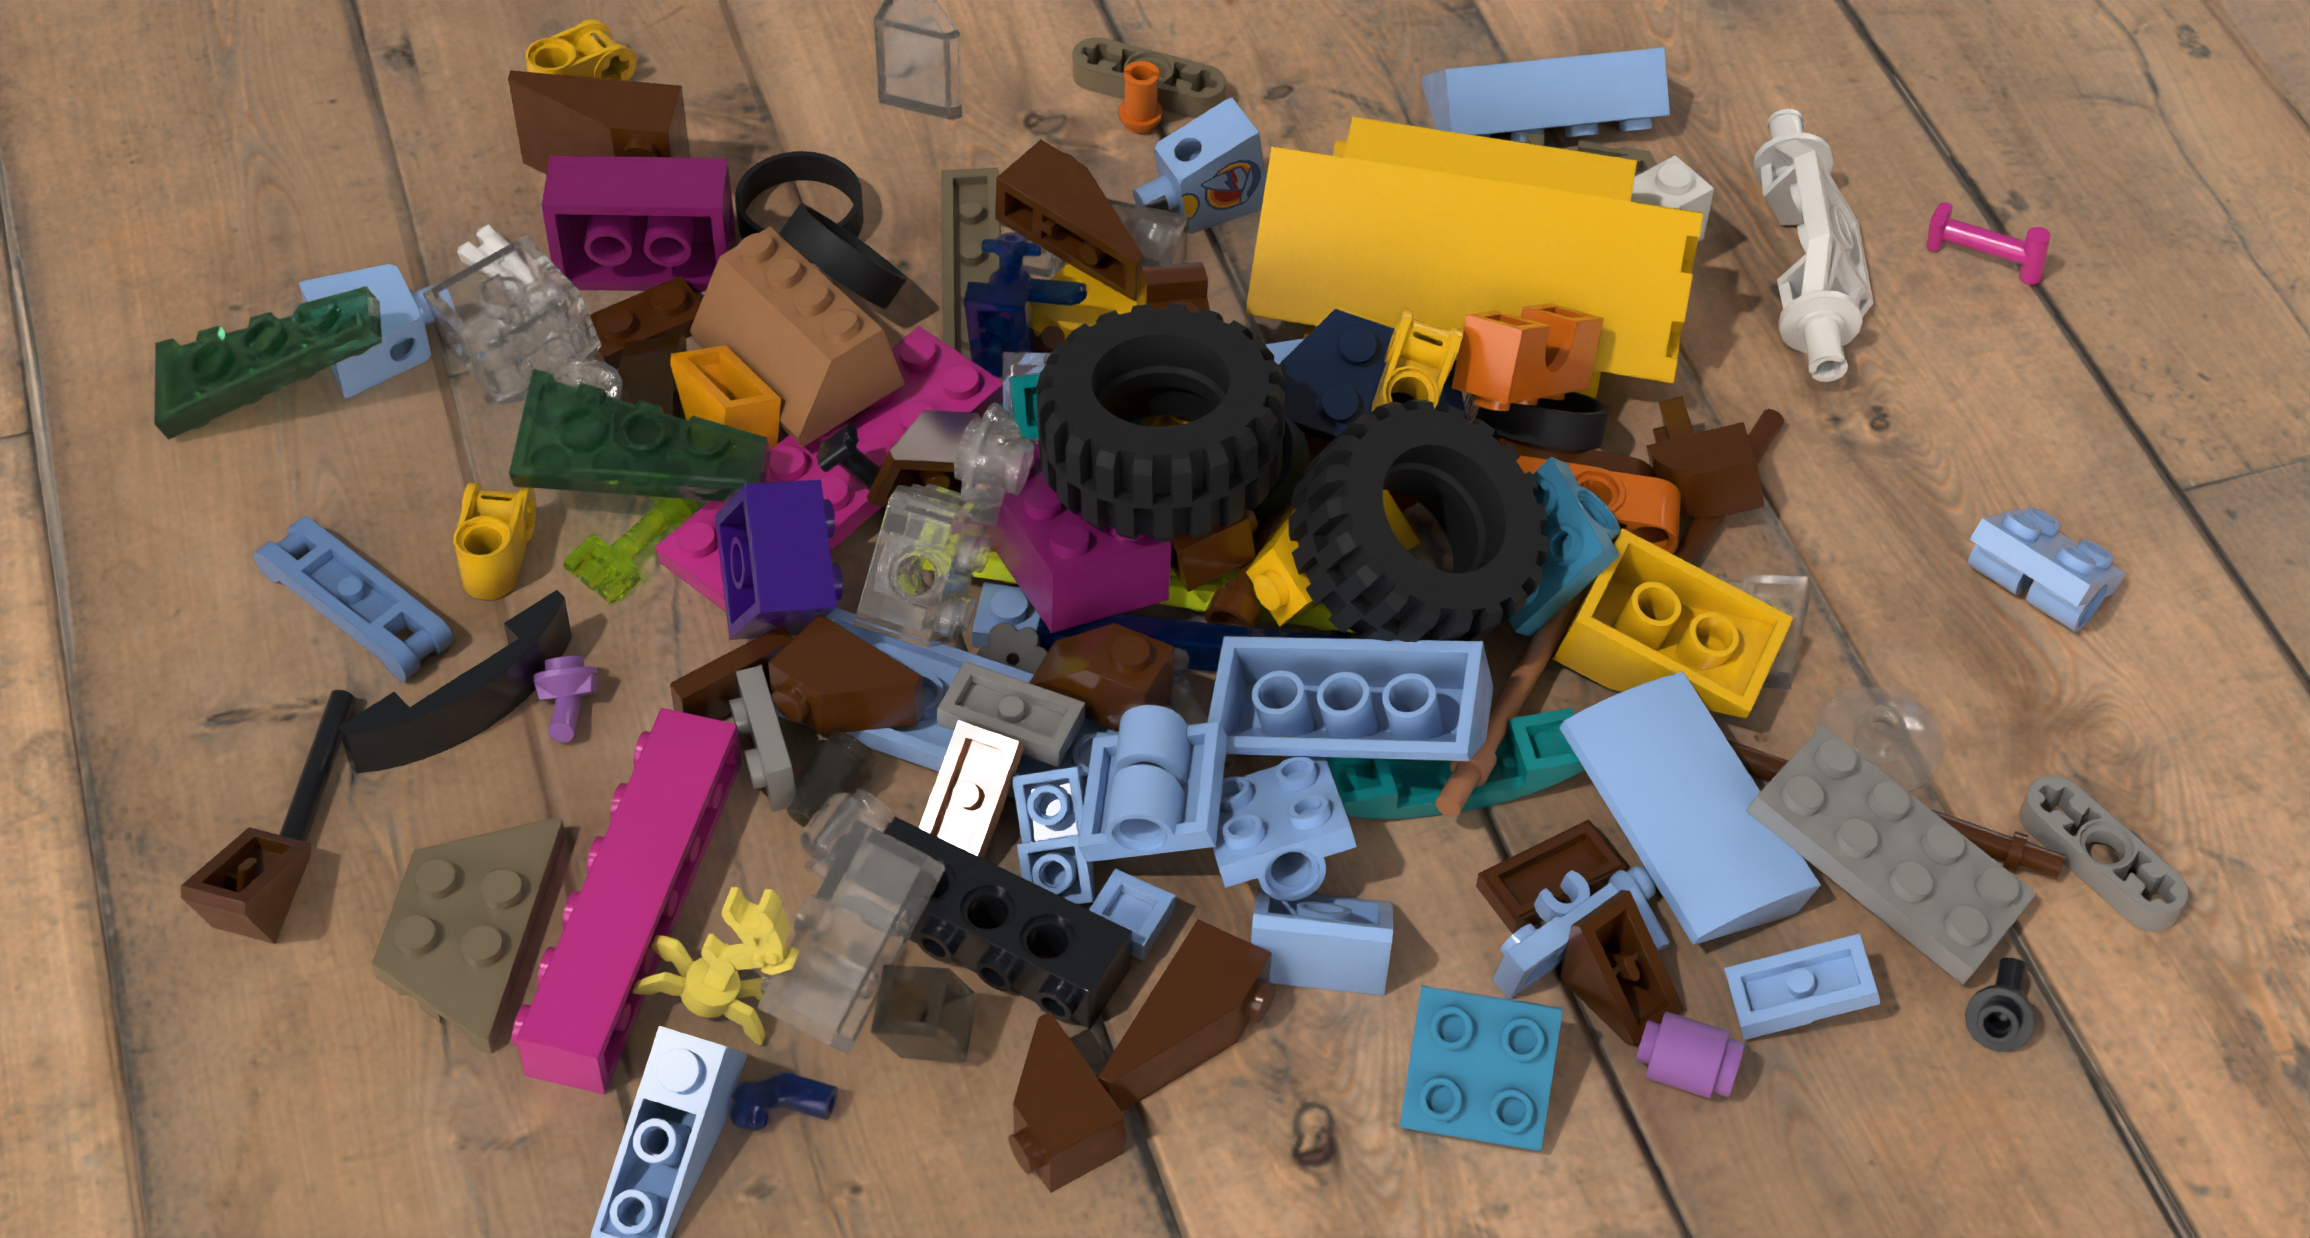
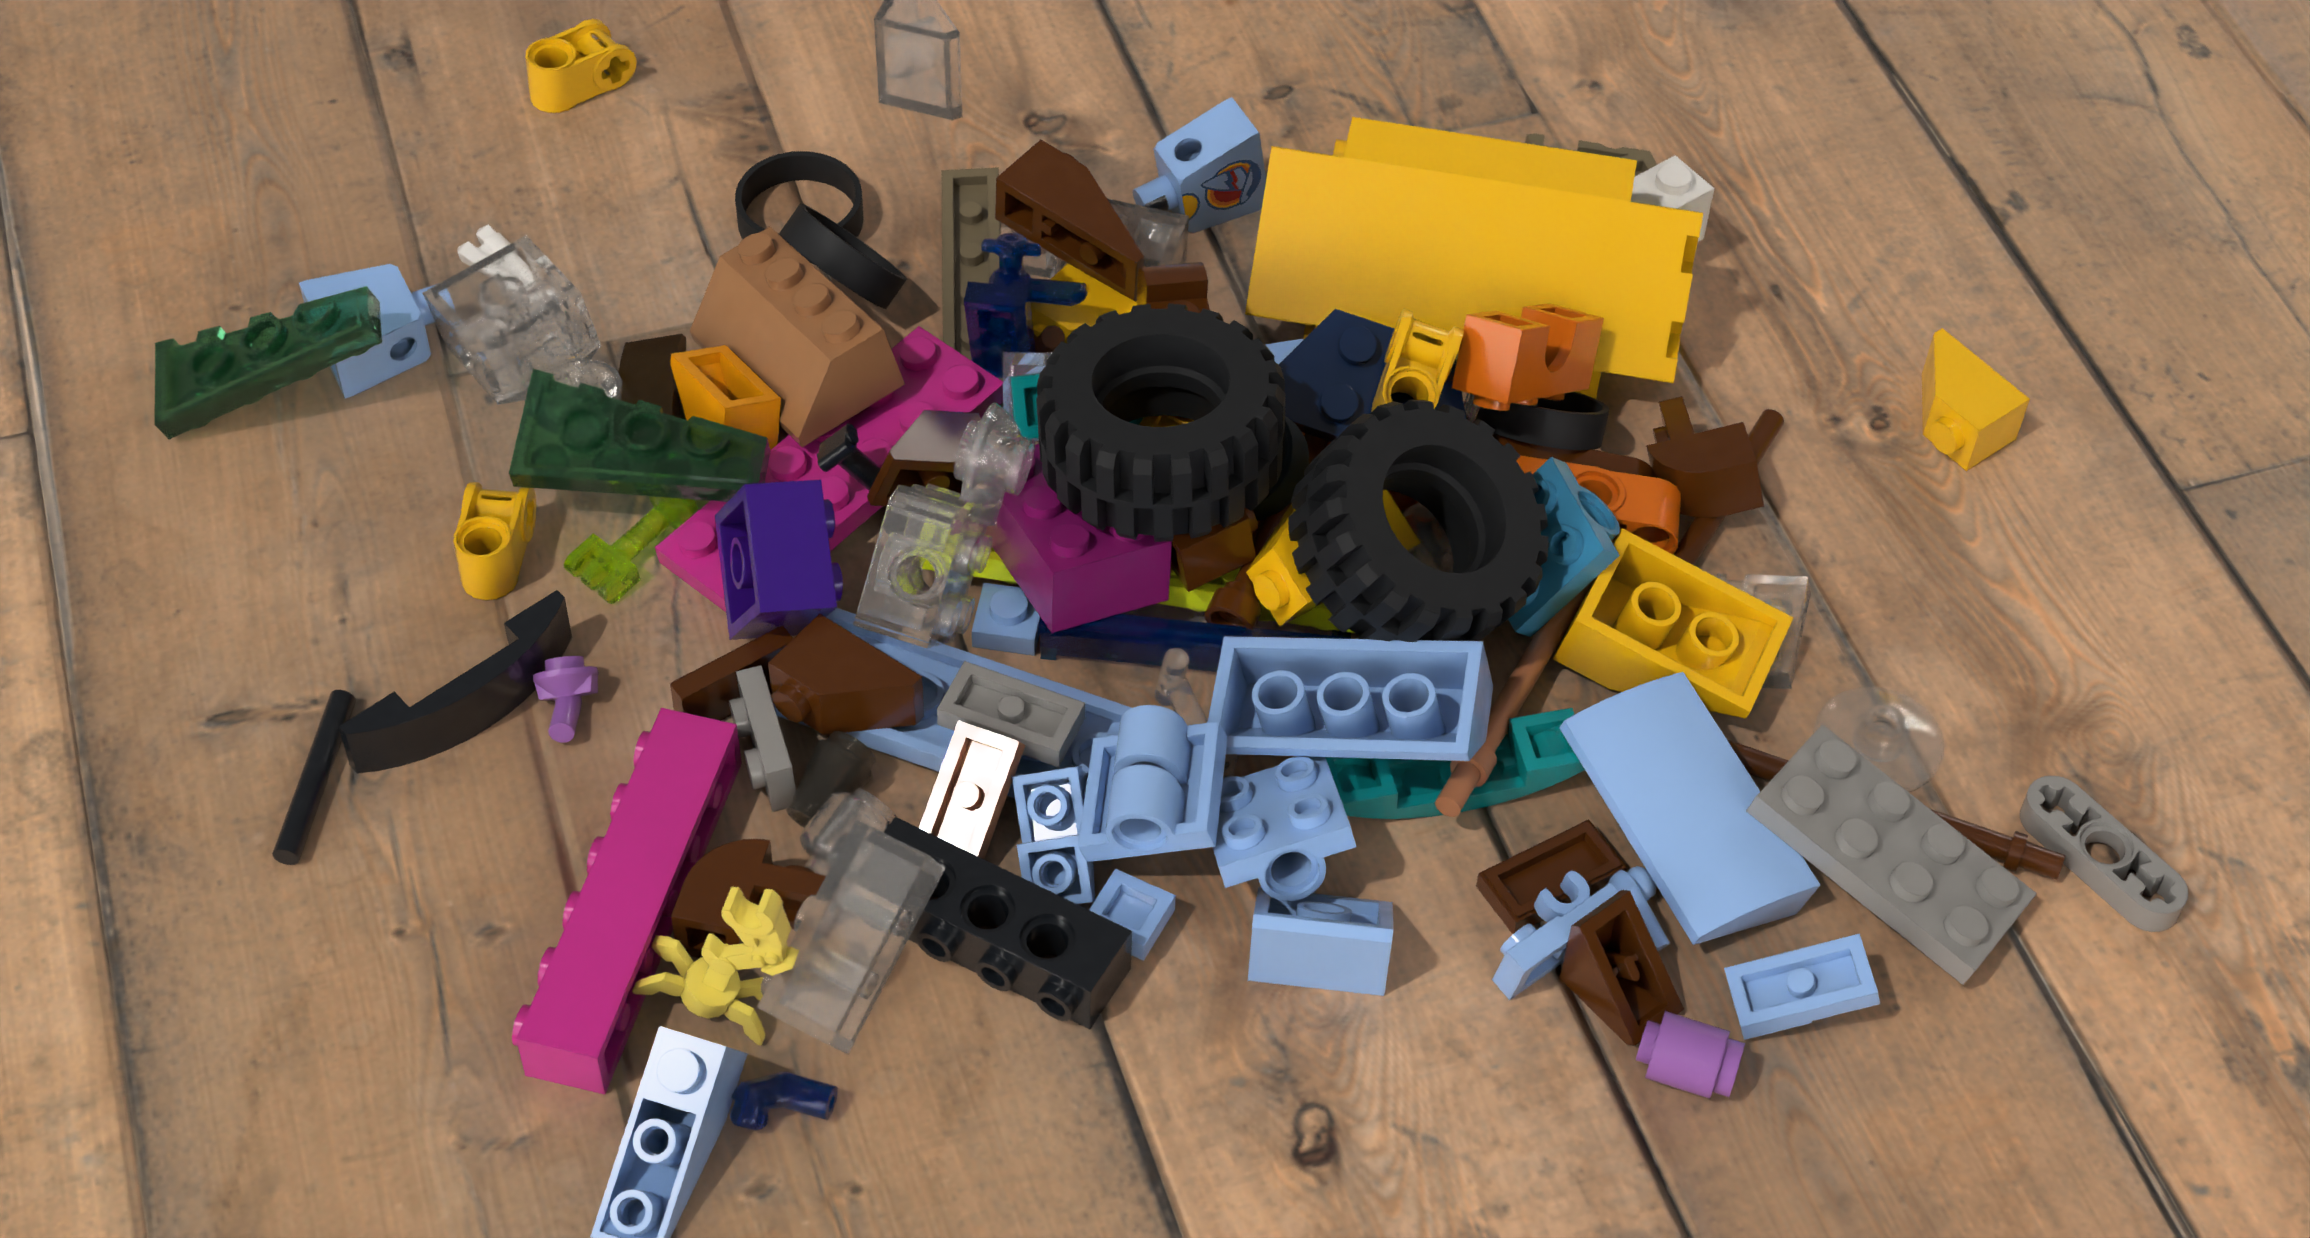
(249, 884): reddish brown slope -> none
(354, 596): medium blue plate -> none
(468, 924): dark tan wing -> none
(596, 118): reddish brown slope -> none
(637, 220): magenta brick -> none
(650, 314): reddish brown plate -> none
(741, 865): none -> reddish brown brick
(924, 1013): clear smoke brick -> none
(1006, 640): dark grey plant -> none
(1062, 1111): reddish brown slope -> none
(1100, 64): dark tan beam -> none
(1109, 671): reddish brown slope -> none
(1140, 108): orange pin -> none
(1191, 1013): reddish brown slope -> none
(1481, 1067): dark azure plate -> none
(1551, 94): light blue slope -> none
(1830, 284): white plate -> none
(1967, 404): none -> yellow slope
(2000, 1014): black plate -> none
(2028, 253): dark pink piece -> none
(2028, 548): light blue plate -> none

